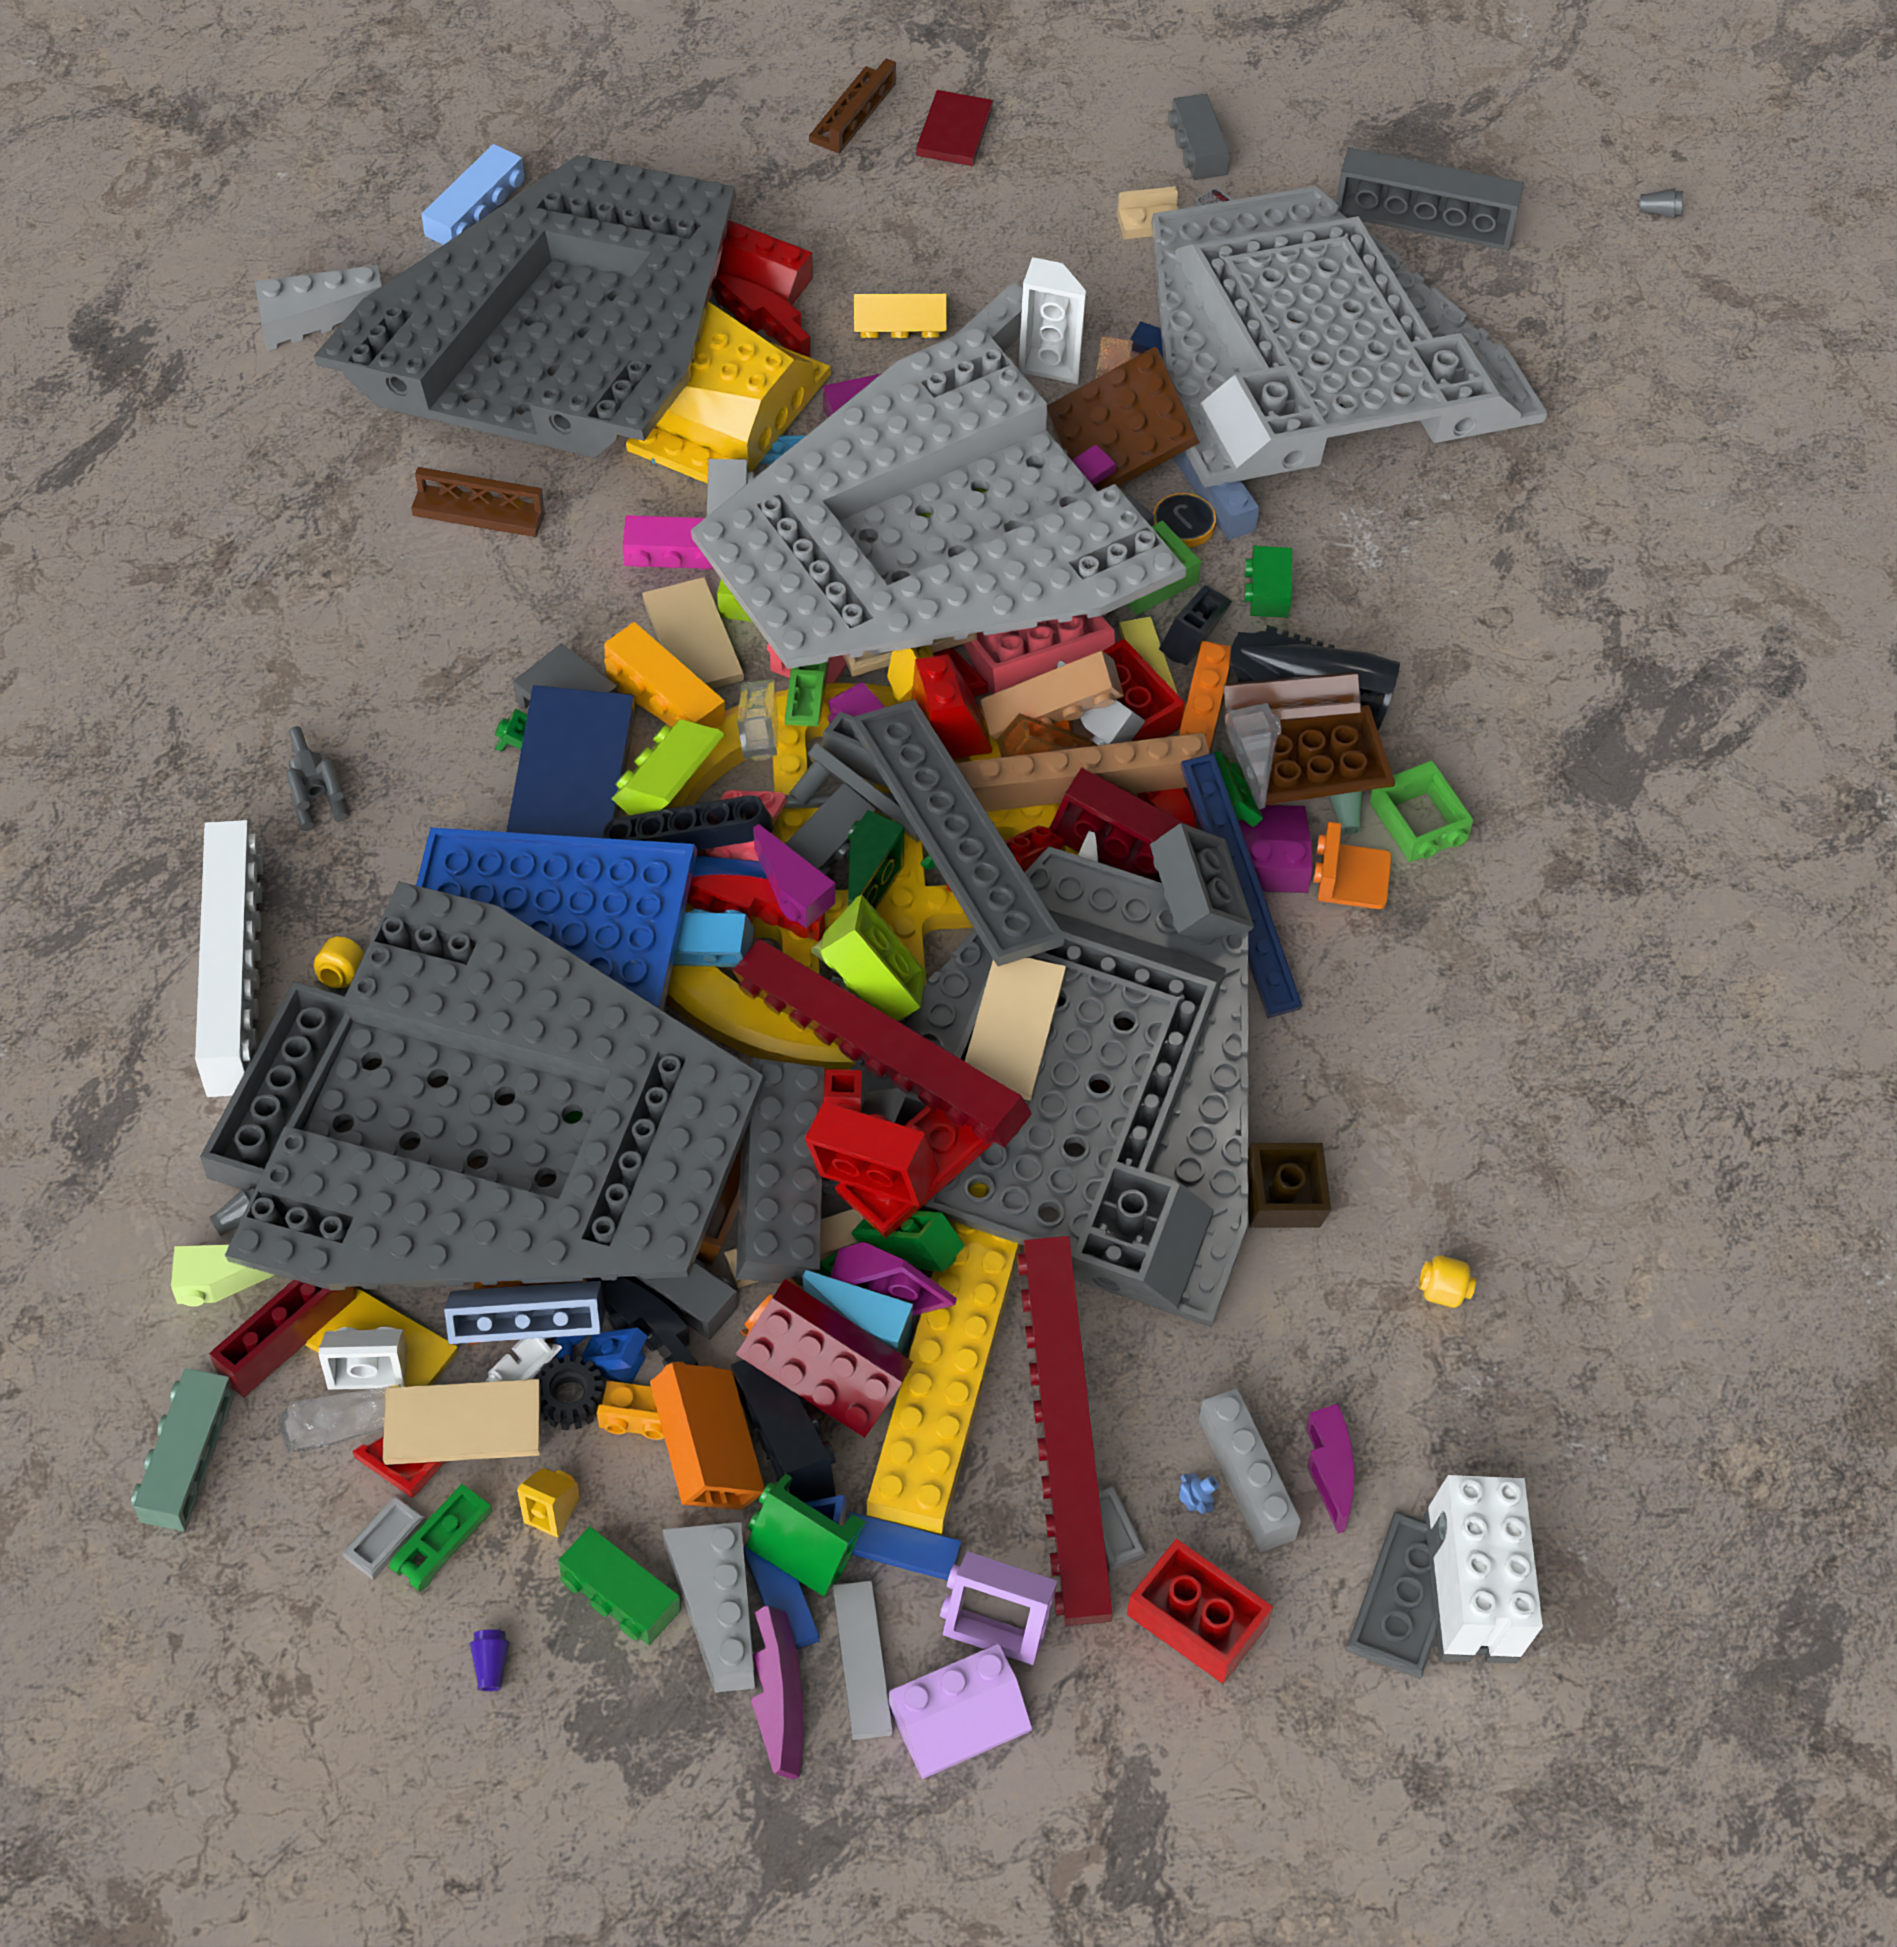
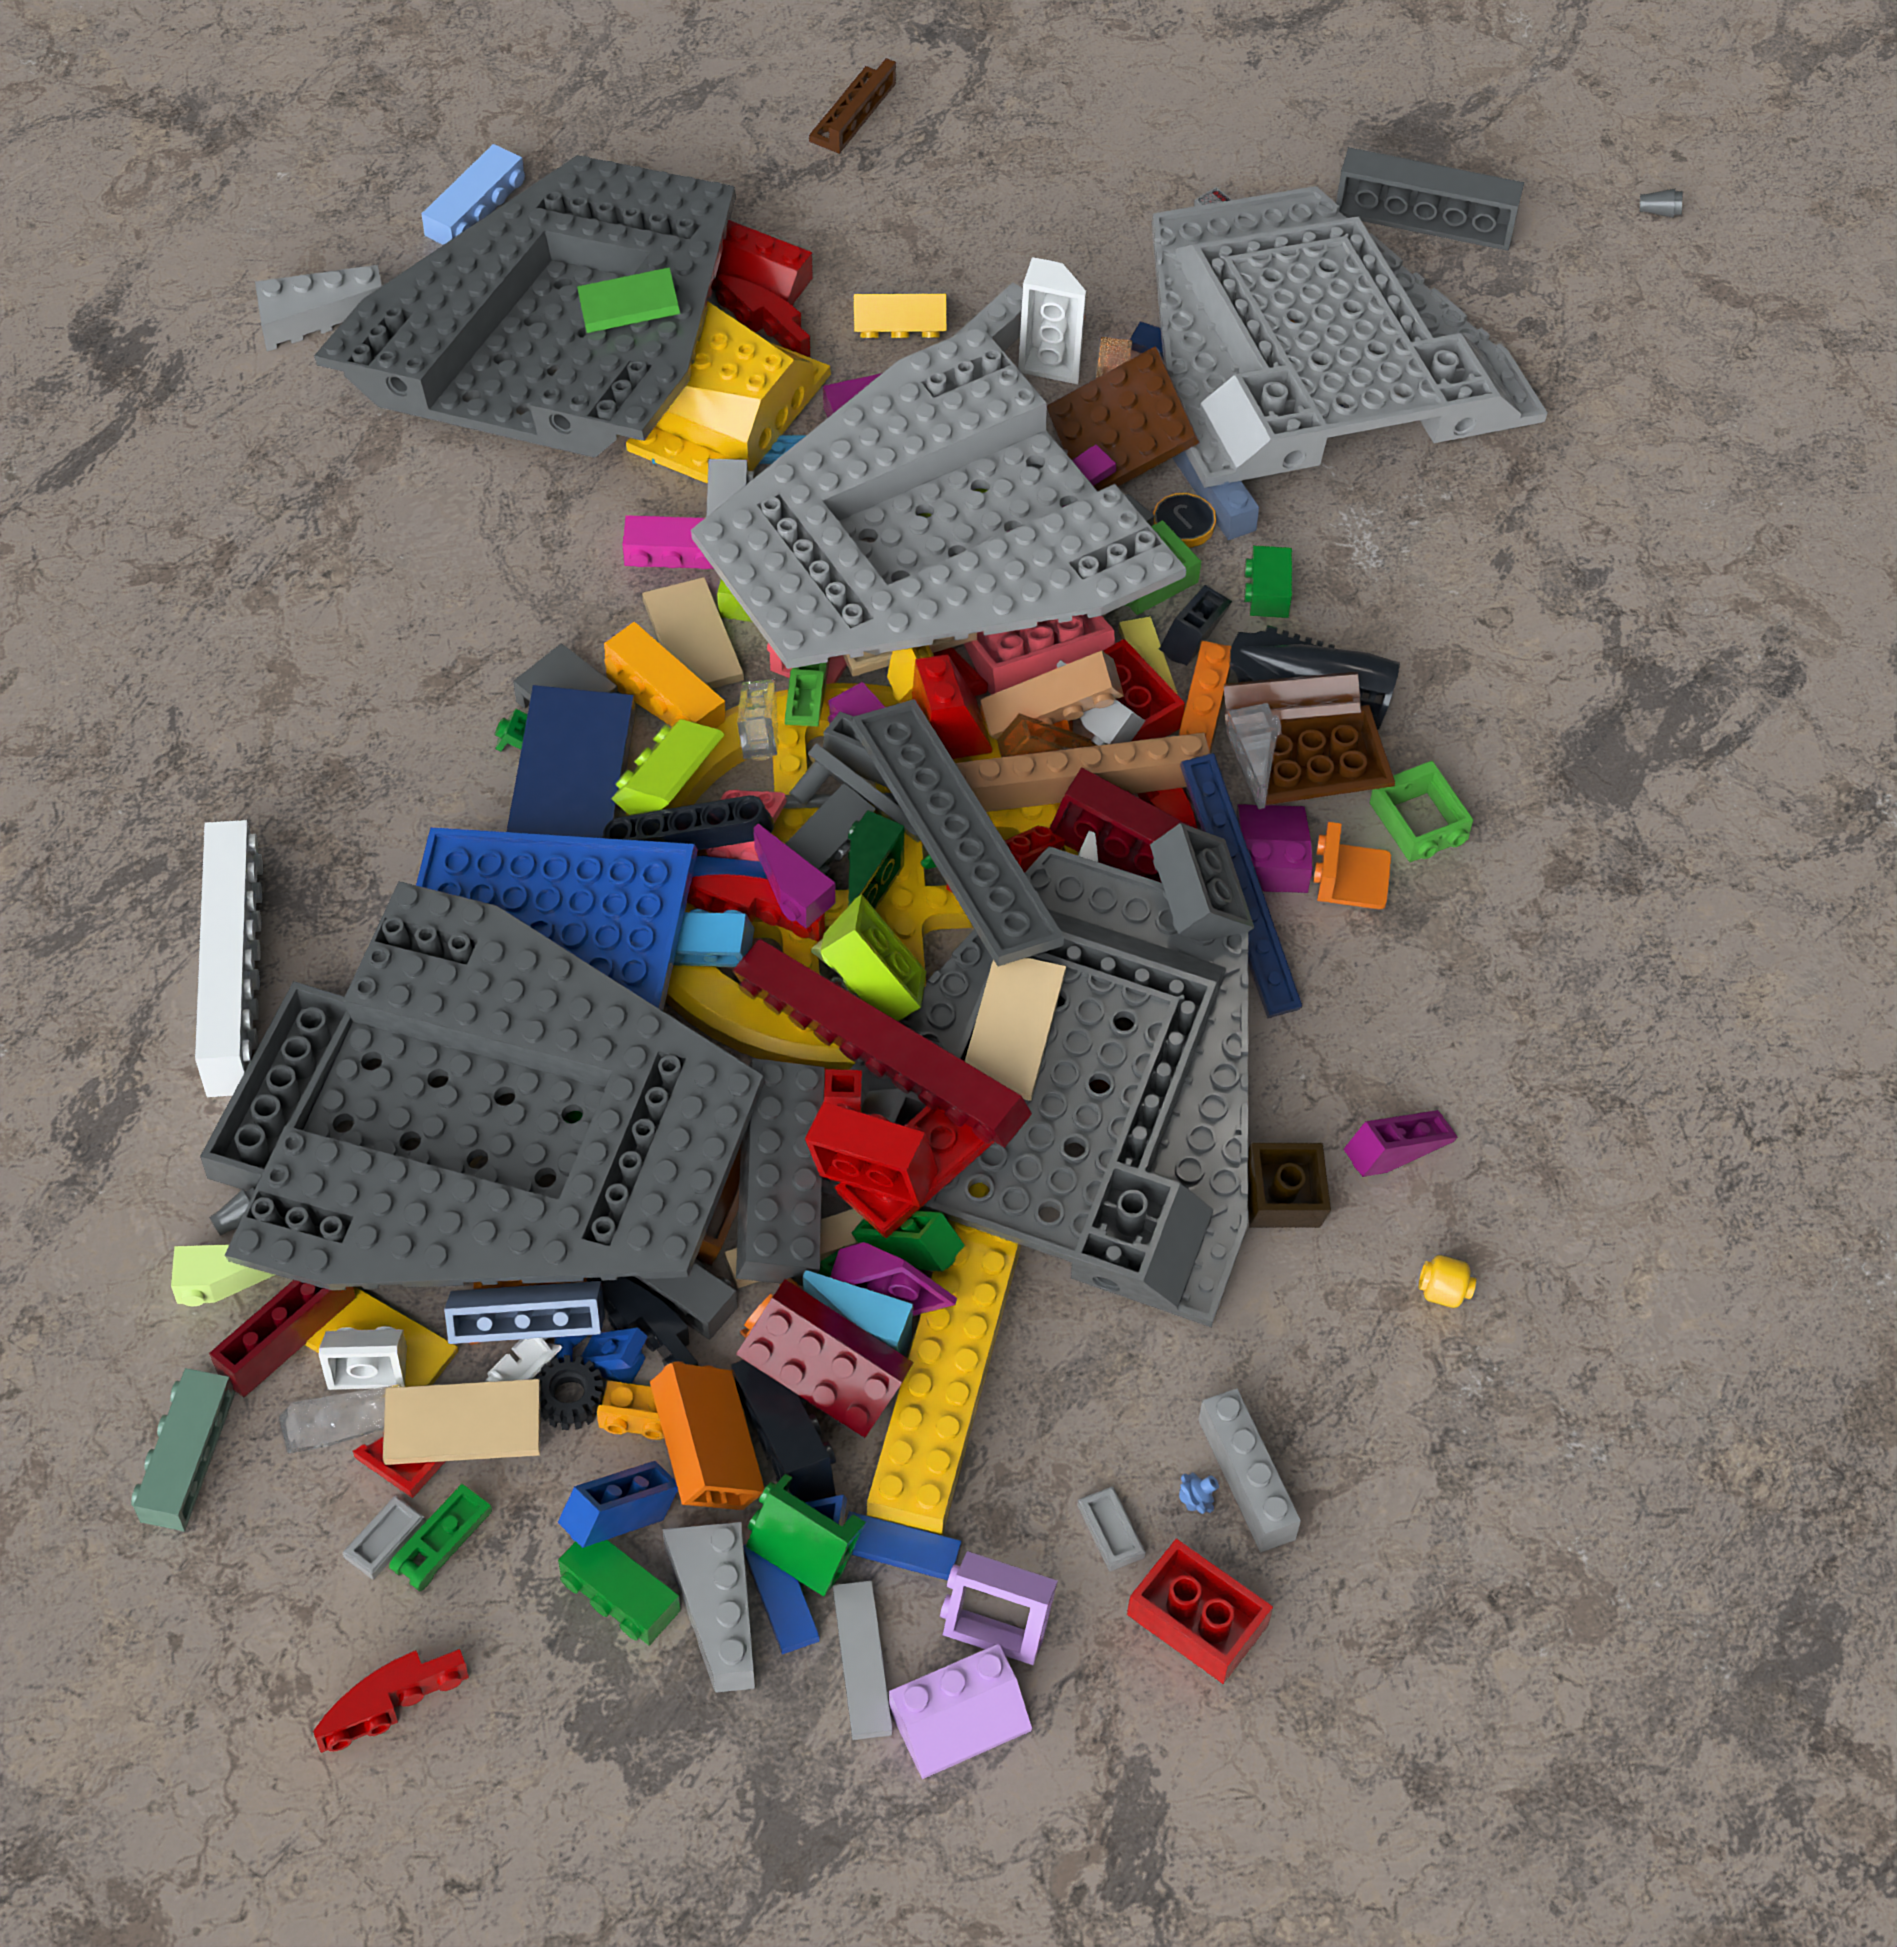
(310, 778): dark grey plant -> none
(338, 962): yellow head -> none
(371, 1702): none -> red slope
(478, 507): reddish brown fence -> none
(489, 1658): dark purple cone -> none
(548, 1500): yellow slope -> none
(618, 1503): none -> blue brick
(628, 300): none -> bright green tile
(781, 1704): magenta slope -> none
(954, 127): dark red tile -> none
(1067, 1432): dark red brick -> none
(1137, 209): tan bracket -> none
(1199, 136): dark grey brick -> none
(1238, 791): green plate -> none
(1332, 1463): magenta slope -> none
(1348, 811): sand green cone -> none
(1397, 1140): none -> magenta slope
(1397, 1611): dark grey tile -> none
(1482, 1569): white piece -> none

